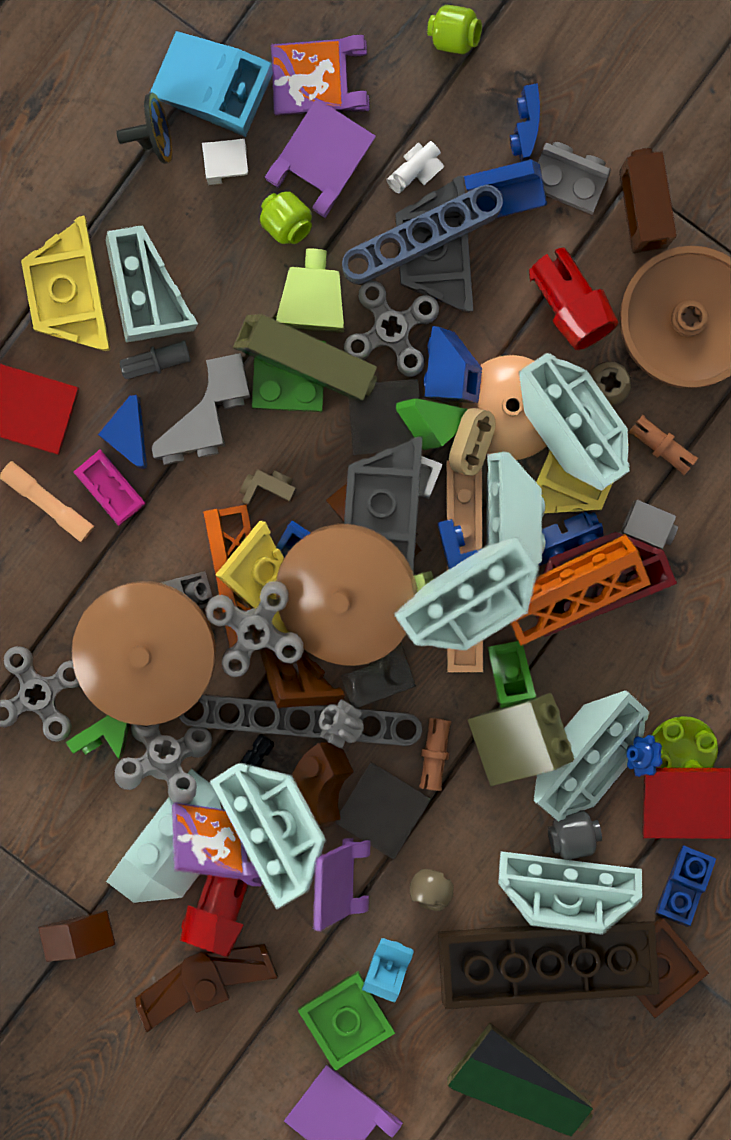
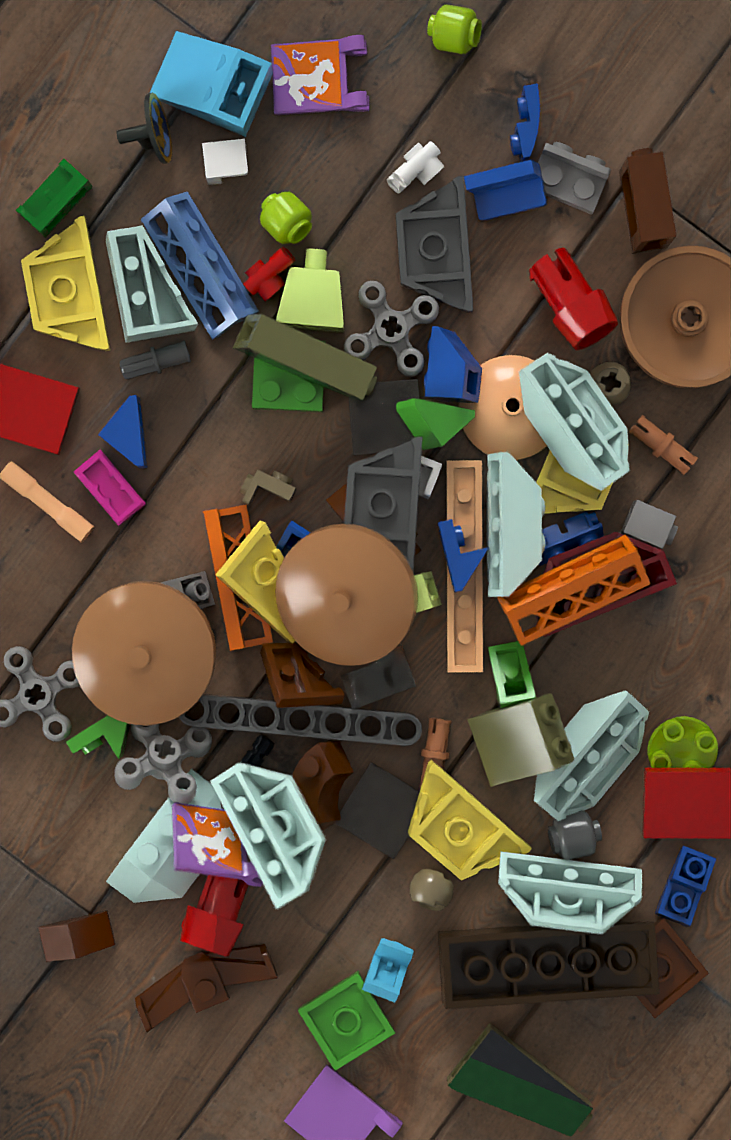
(54, 198): none -> green hinge
(201, 427): light grey arch -> none
(203, 260): none -> medium blue fence
(247, 639): light grey gear -> none
(265, 277): none -> red plate
(323, 153): medium lavender flag -> none
(335, 884): medium lavender flag -> none
(341, 724): light grey gear -> none
(432, 220): sand blue beam -> none
(459, 827): none -> light yellow wing
(472, 441): tan beam -> none
(472, 598): light aqua wedge -> none
(644, 755): blue plant -> none

